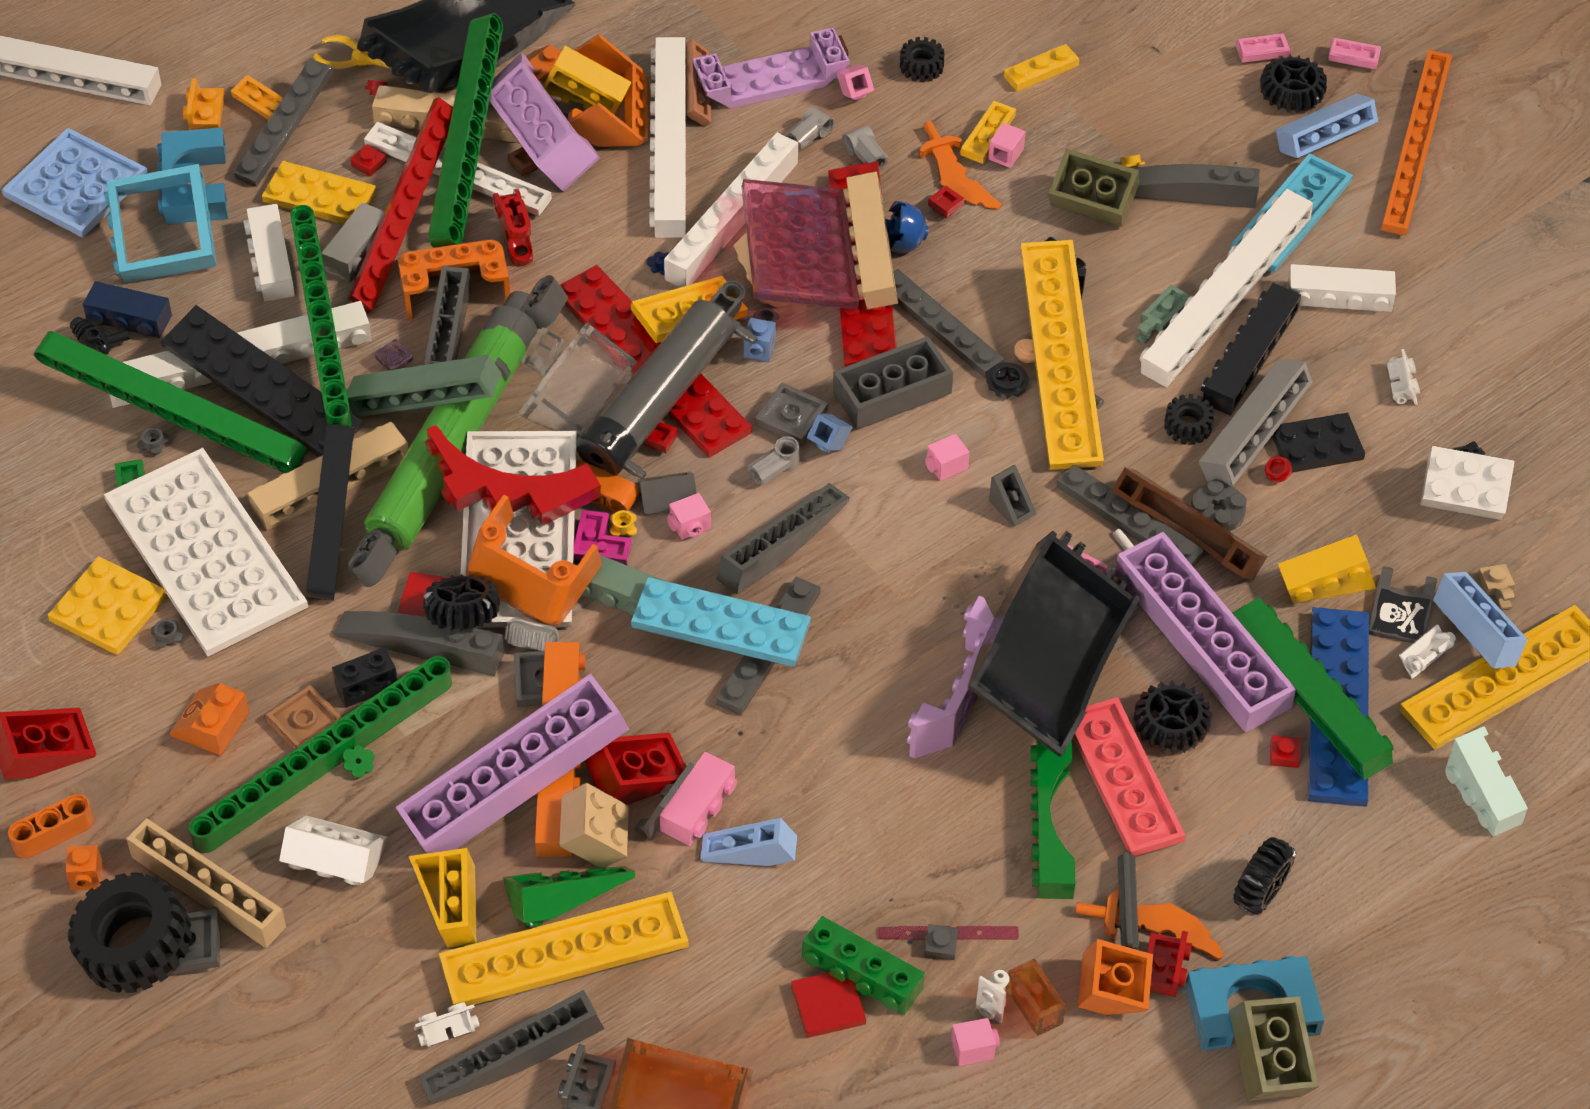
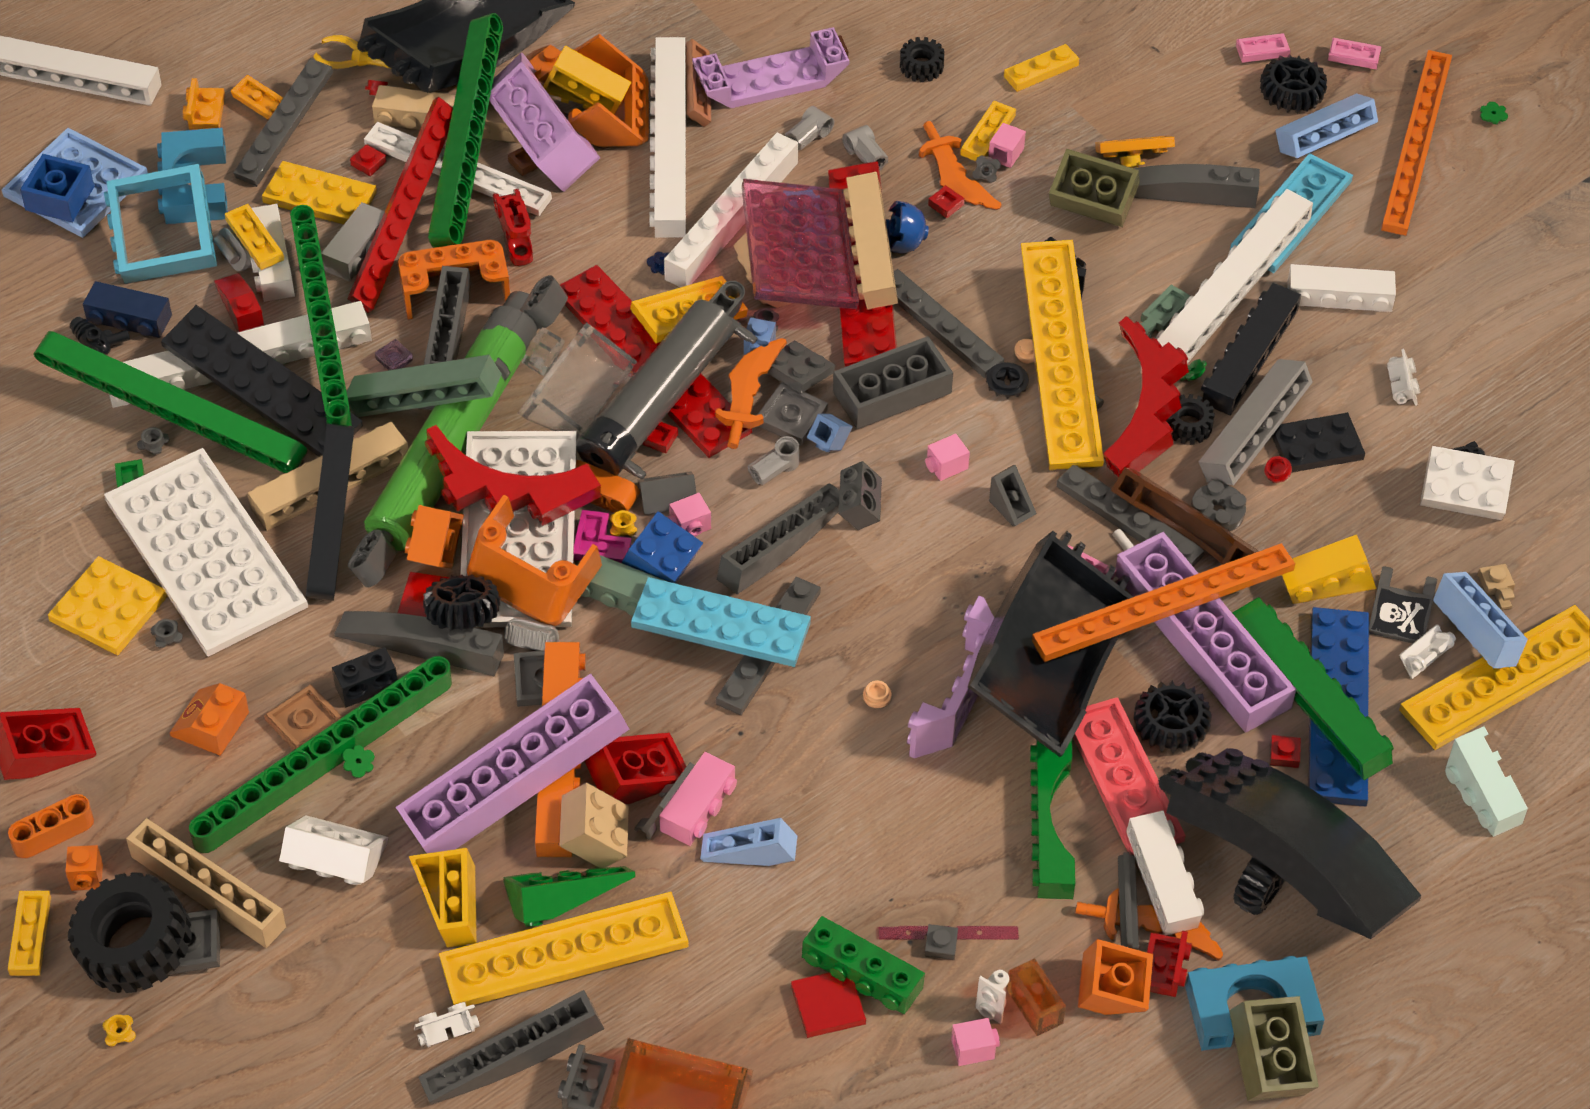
(29, 933): none -> yellow plate
(57, 188): none -> blue brick
(118, 1022): none -> yellow plate
(233, 249): none -> light grey piece
(240, 302): none -> red slope
(254, 236): none -> yellow plate
(434, 536): none -> orange brick
(663, 549): none -> blue brick
(745, 386): none -> orange sword
(800, 367): none -> dark grey plate
(855, 81): bright pink brick -> none
(860, 495): none -> dark grey brick
(877, 694): none -> light nougat plate
(985, 161): none -> dark grey plate
(1135, 146): none -> light orange plate
(1159, 399): none -> red arch
(1162, 602): none -> orange plate
(1164, 872): none -> white brick
(1196, 370): none -> green plant
(1293, 835): none -> black hinge
(1493, 113): none -> green plant

